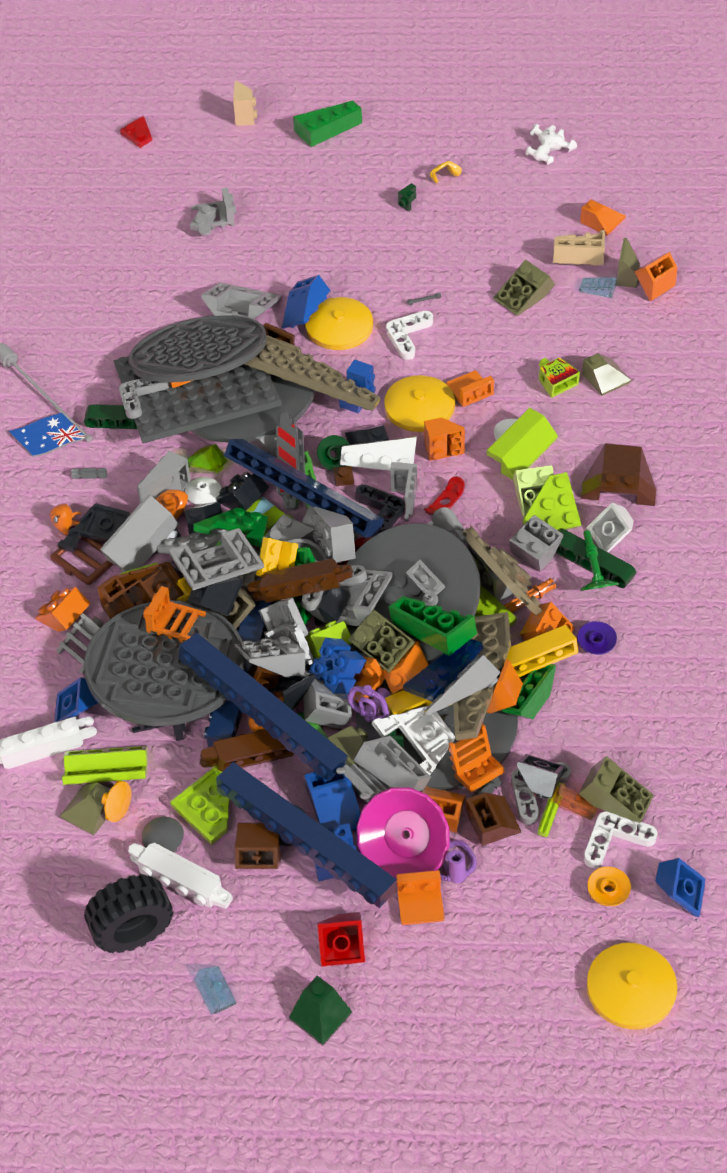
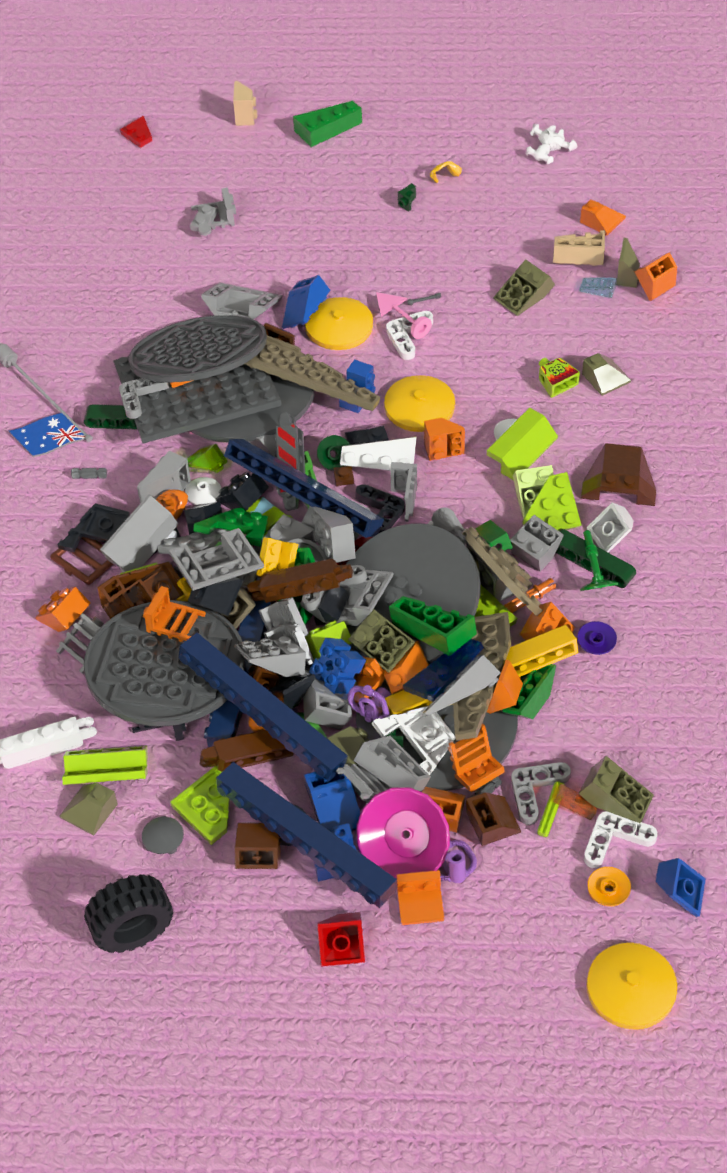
(62, 516): orange piece -> none
(73, 700): blue slope -> none
(117, 801): light orange dish -> none
(180, 874): white hinge -> none
(214, 989): clear light blue slope -> none
(320, 1010): dark green slope -> none
(420, 326): none -> bright pink piece
(426, 582): light grey hinge -> none
(452, 491): red piece -> none
(471, 388): orange bracket -> none
(494, 535): none -> green hinge
(540, 775): slope -> none

